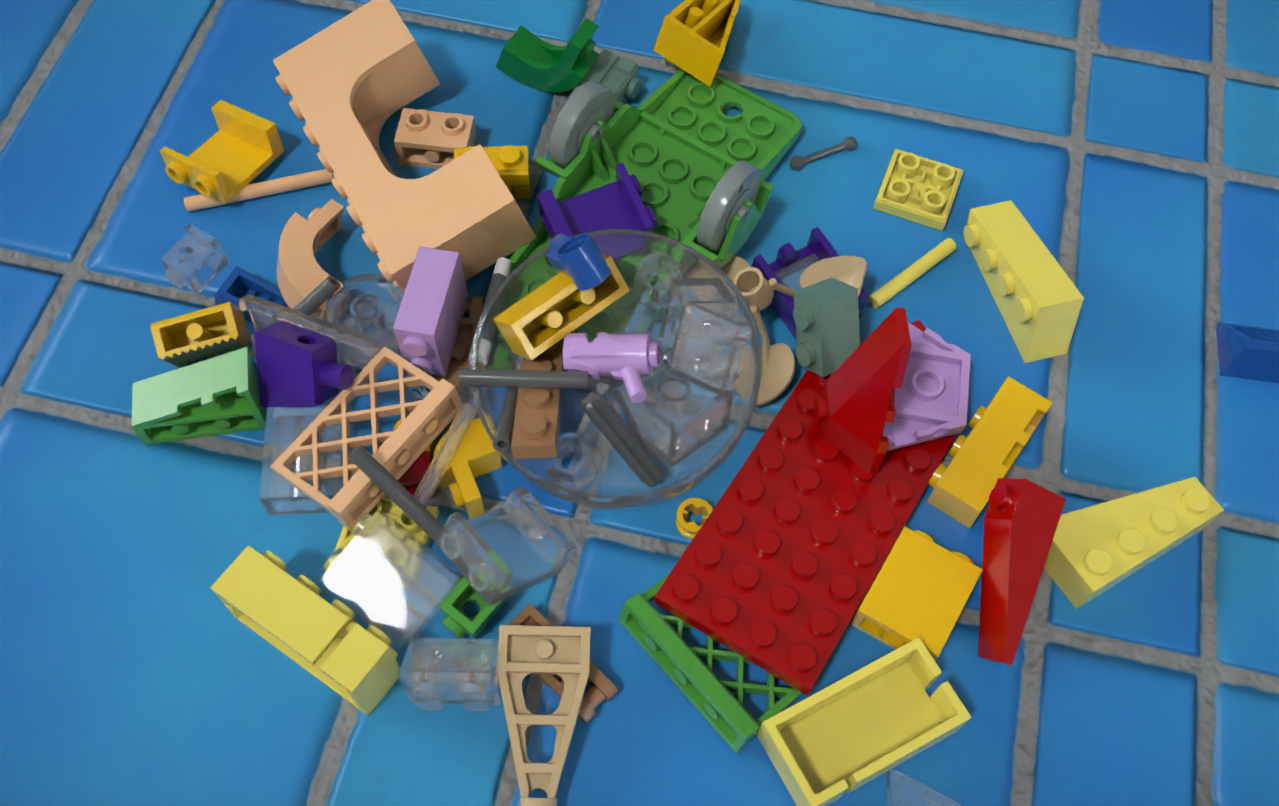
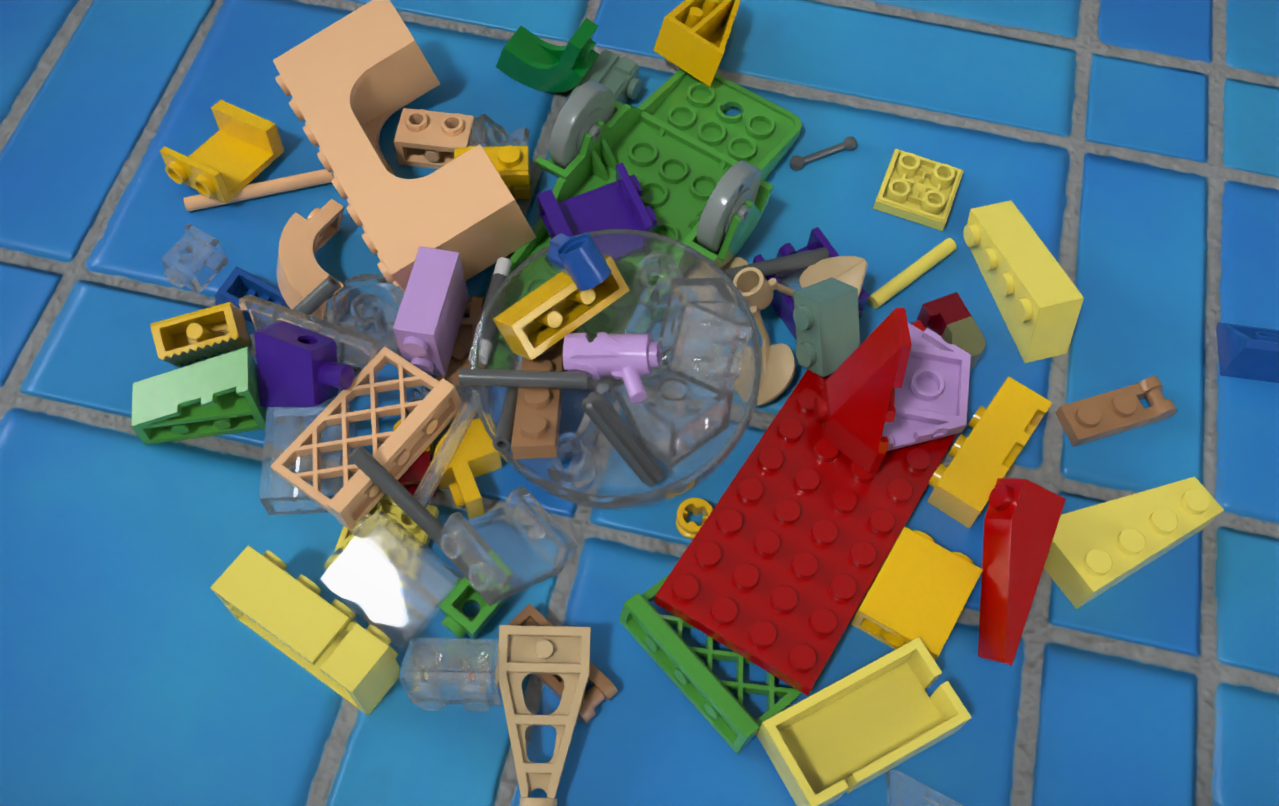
(489, 134): none -> clear bracket
(784, 263): none -> dark grey piece
(954, 324): none -> leg
(1115, 412): none -> medium nougat plate

